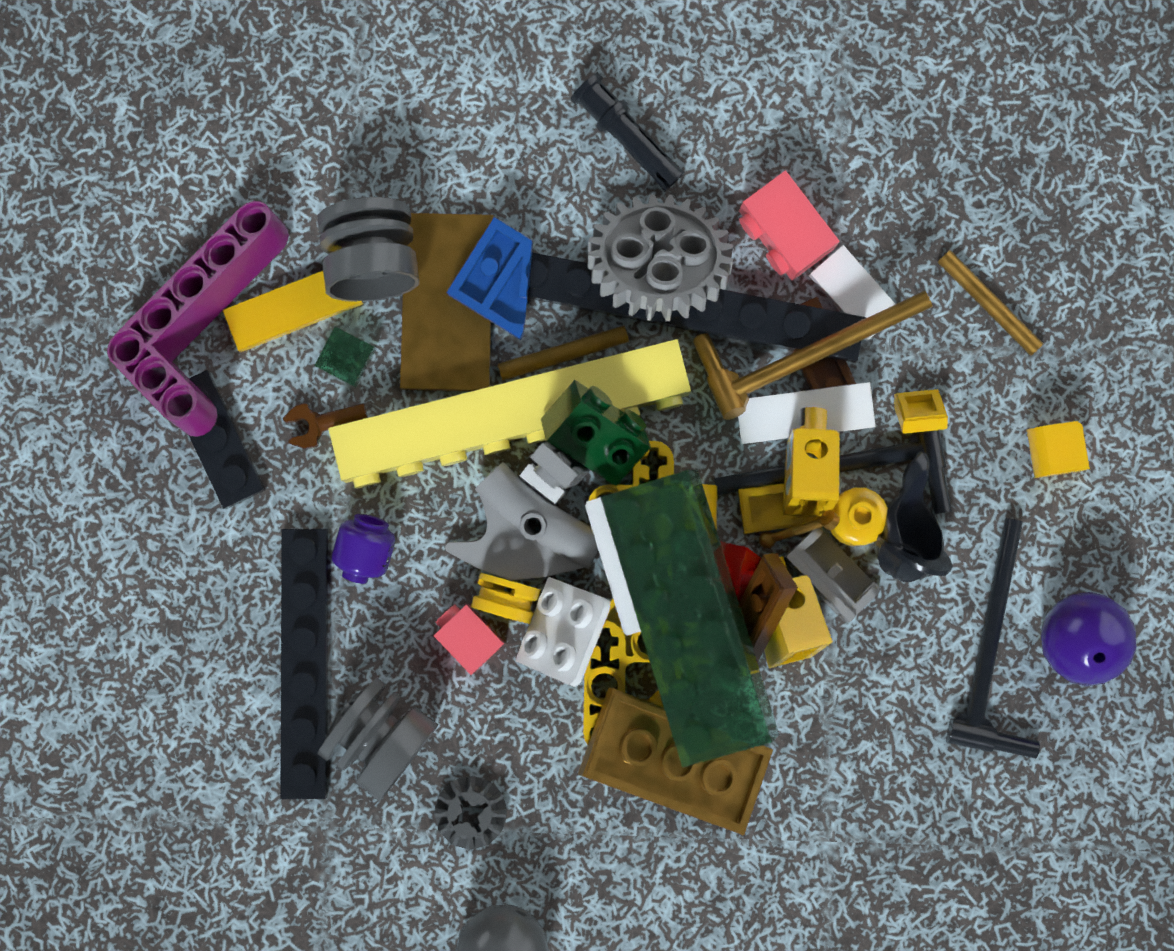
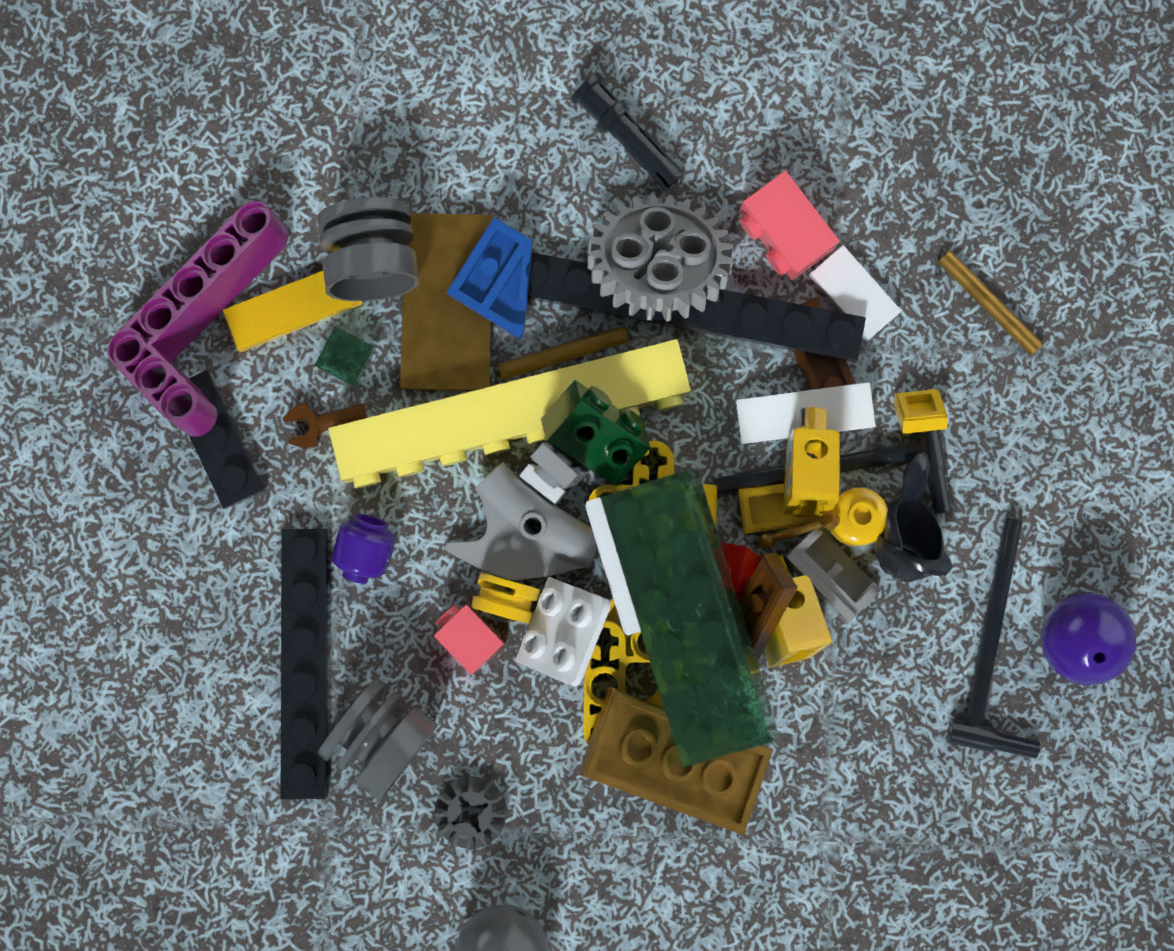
(732, 391): pearl gold bar -> none
(1058, 449): yellow piece -> none

